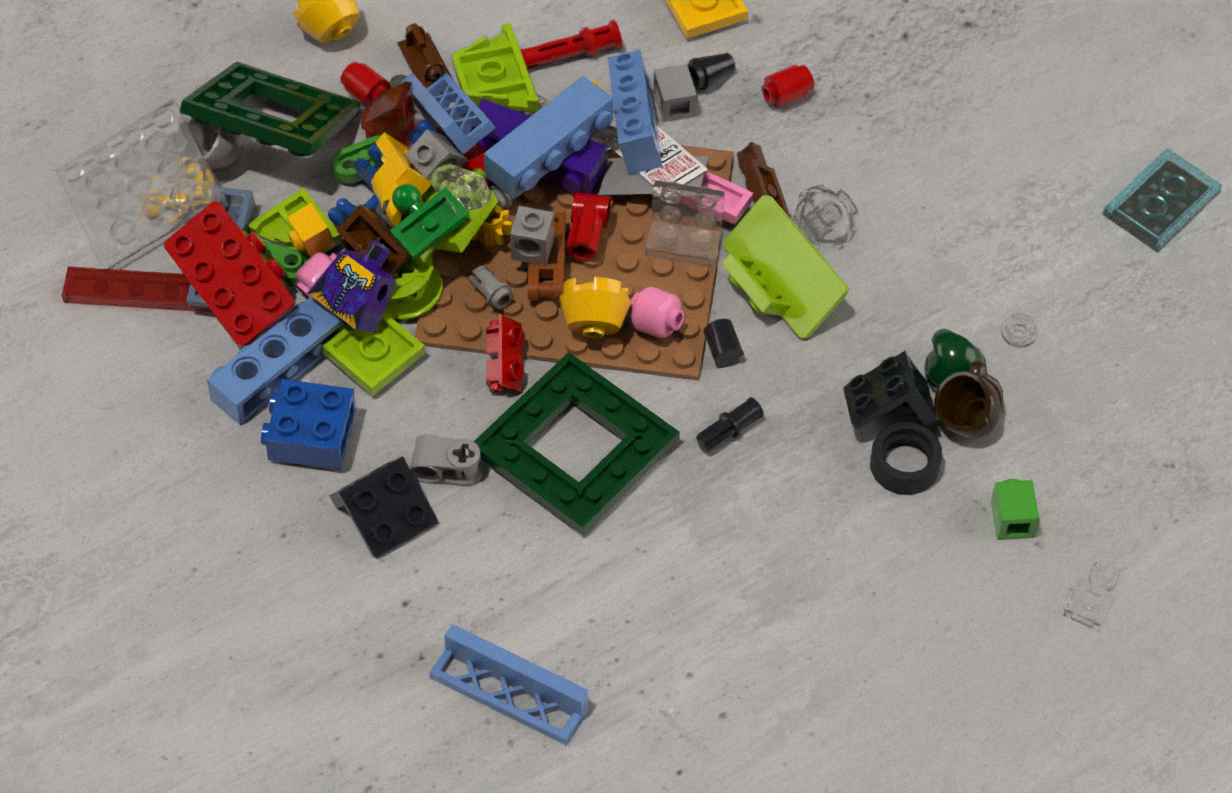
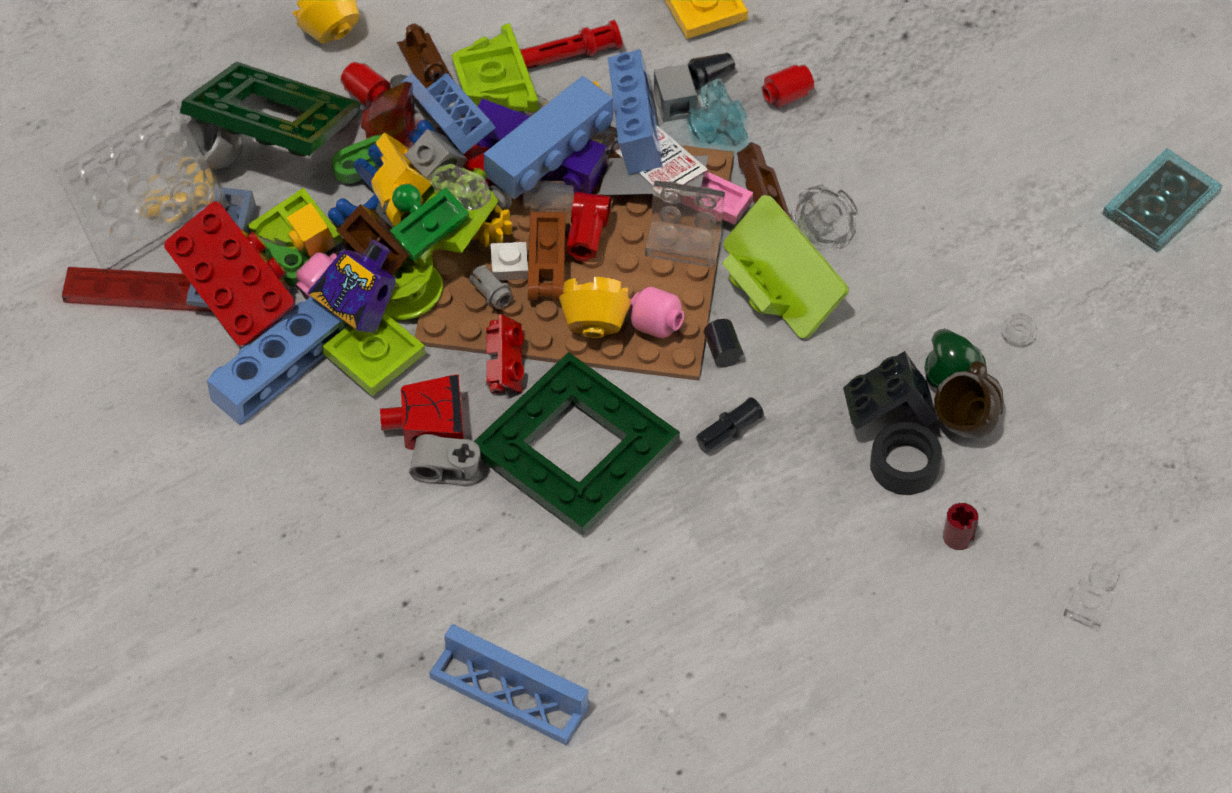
(309, 424): blue brick -> none
(386, 506): black bracket -> none
(427, 409): none -> red torso
(509, 260): none -> white plate
(532, 235): light grey brick -> none
(549, 197): none -> clear brick
(717, 116): none -> clear light blue plate
(960, 526): none -> dark red piece
(1014, 509): bright green brick -> none

